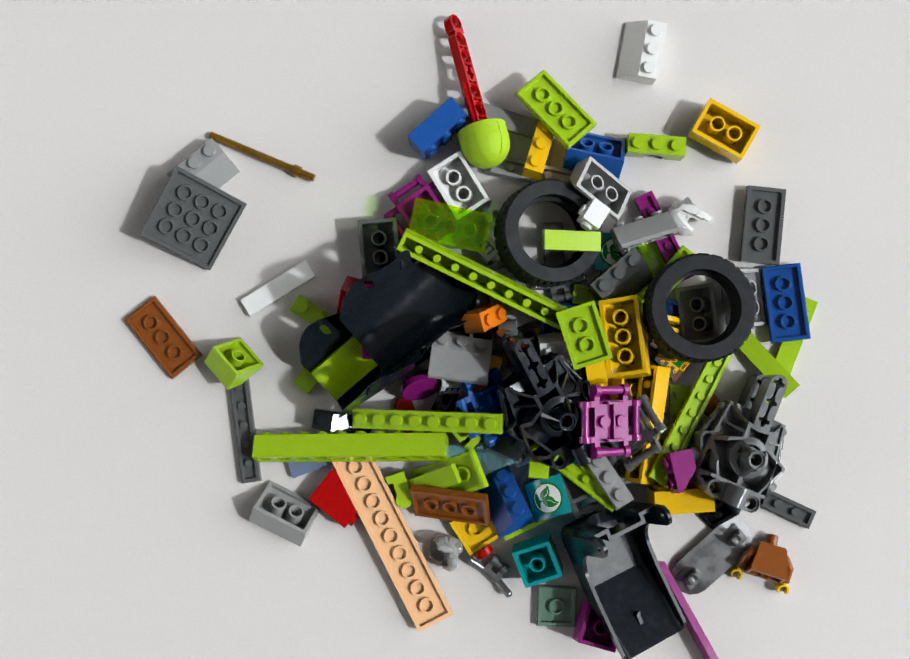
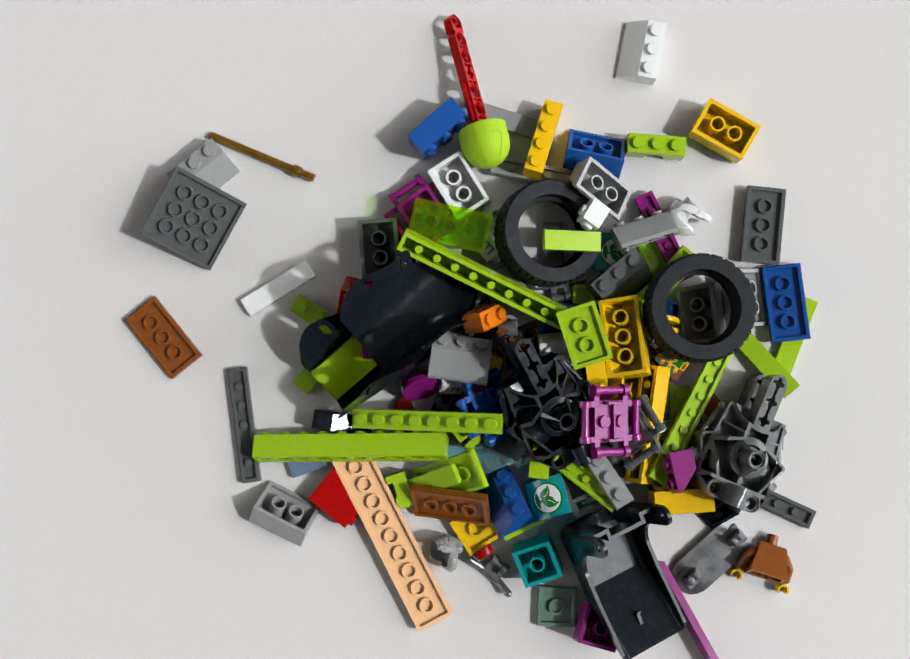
(233, 362): lime slope -> none
(555, 109): lime tile -> none

